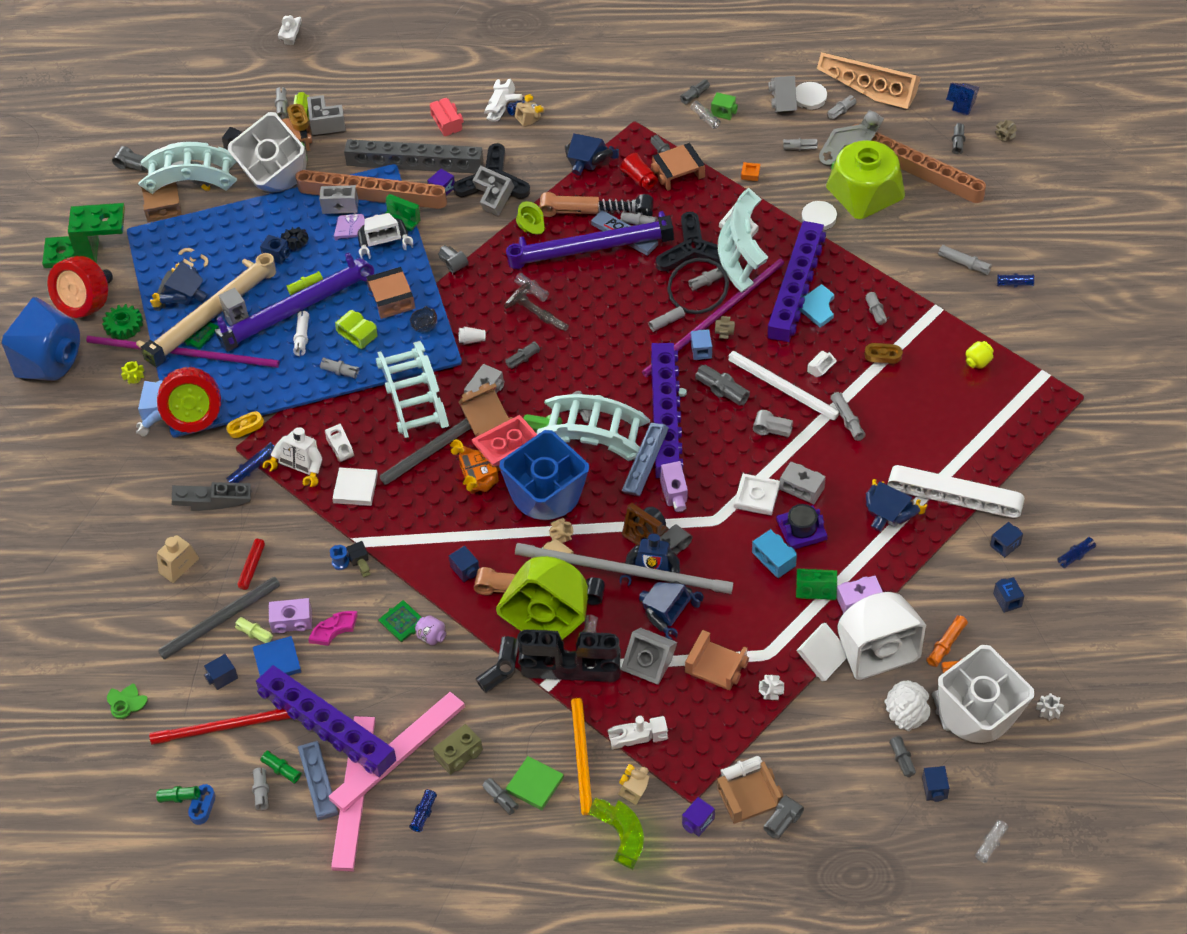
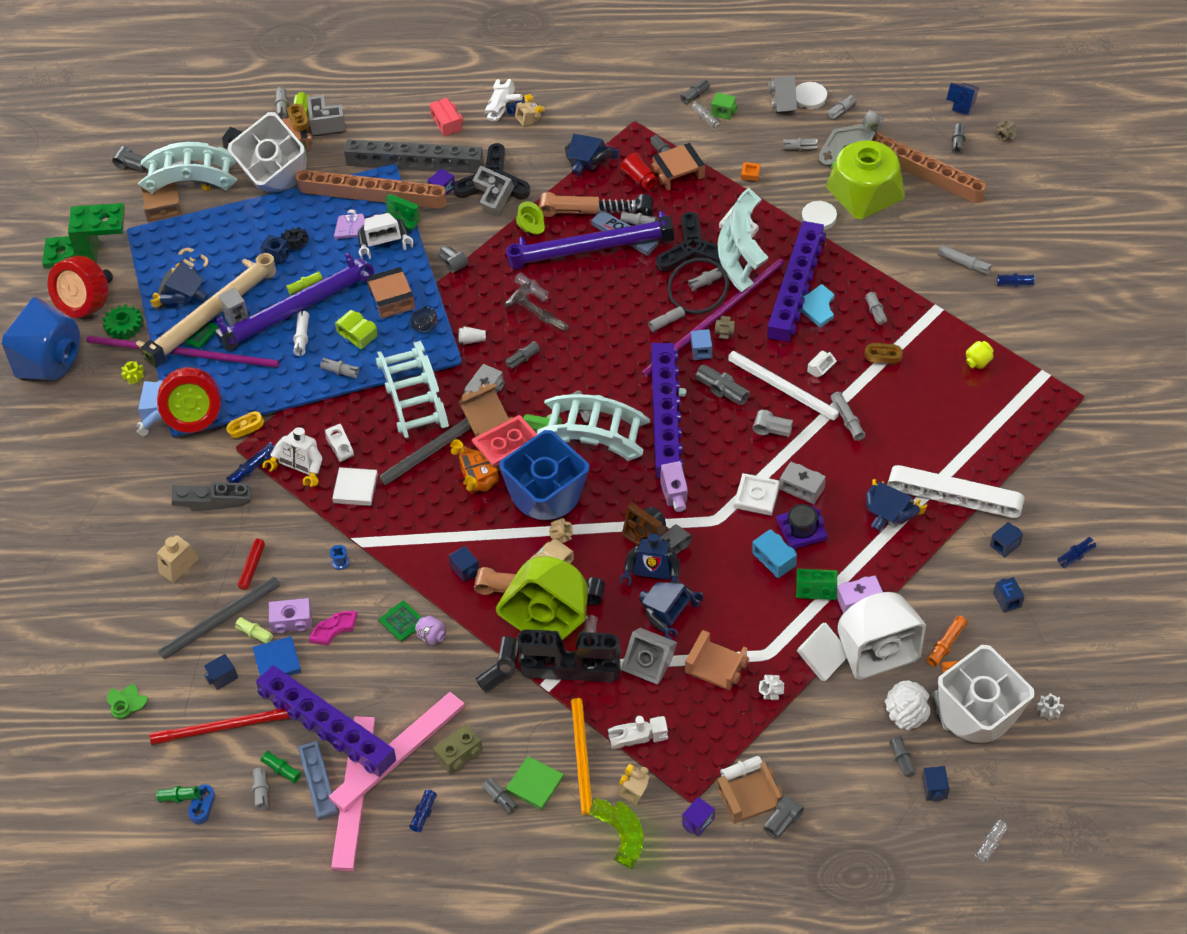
(289, 29): white hips -> none
(338, 199): light grey brick -> none
(358, 556): black piece -> none
(645, 459): sand blue tile -> none
(715, 585): light grey piece -> none
(871, 80): light nougat wedge -> none

